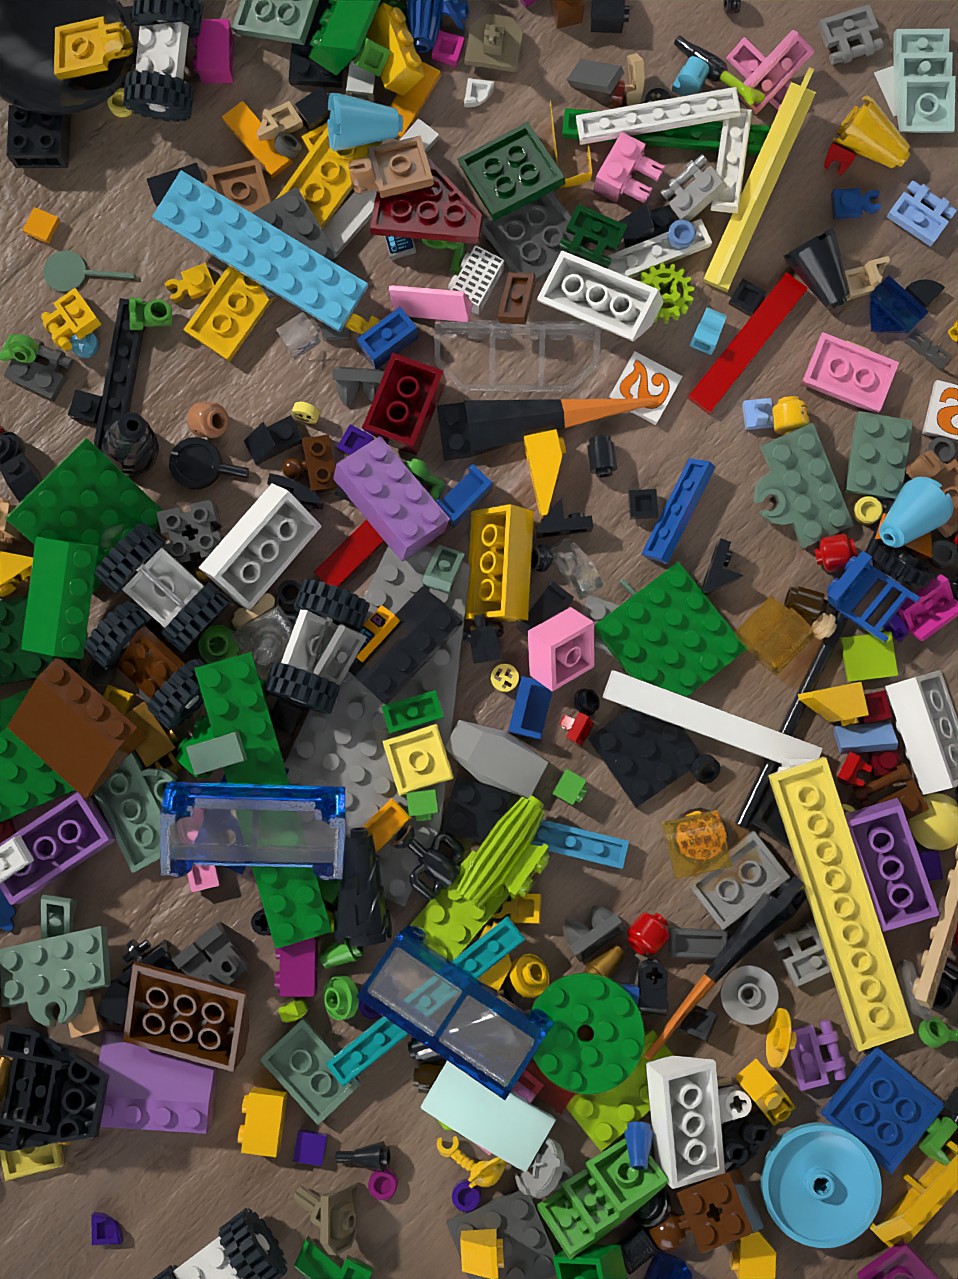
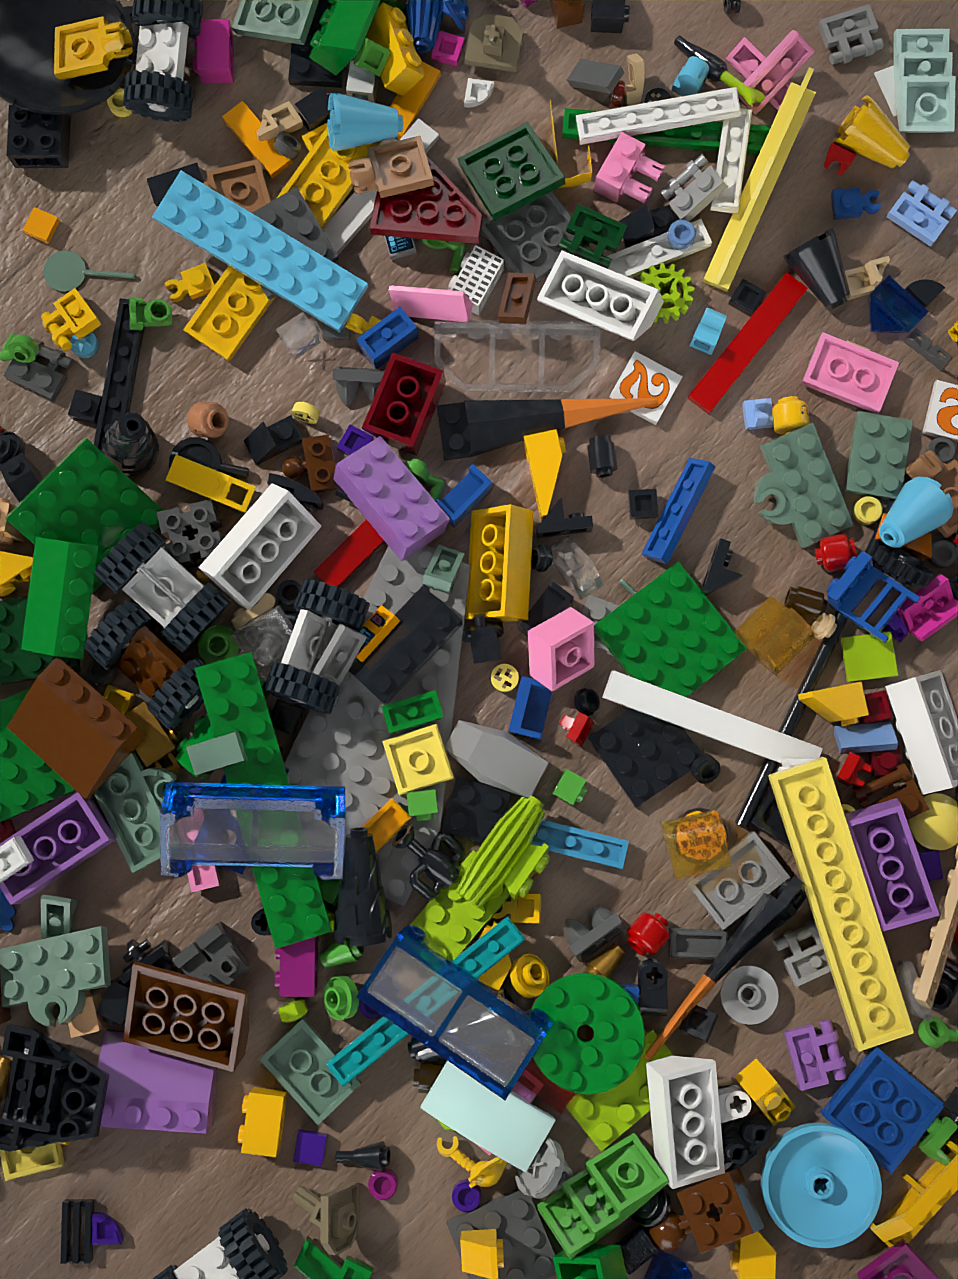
(76, 1257): none -> black tile
(210, 483): none -> yellow slope
(638, 1142): blue cone -> none
(779, 1038): yellow dish -> none

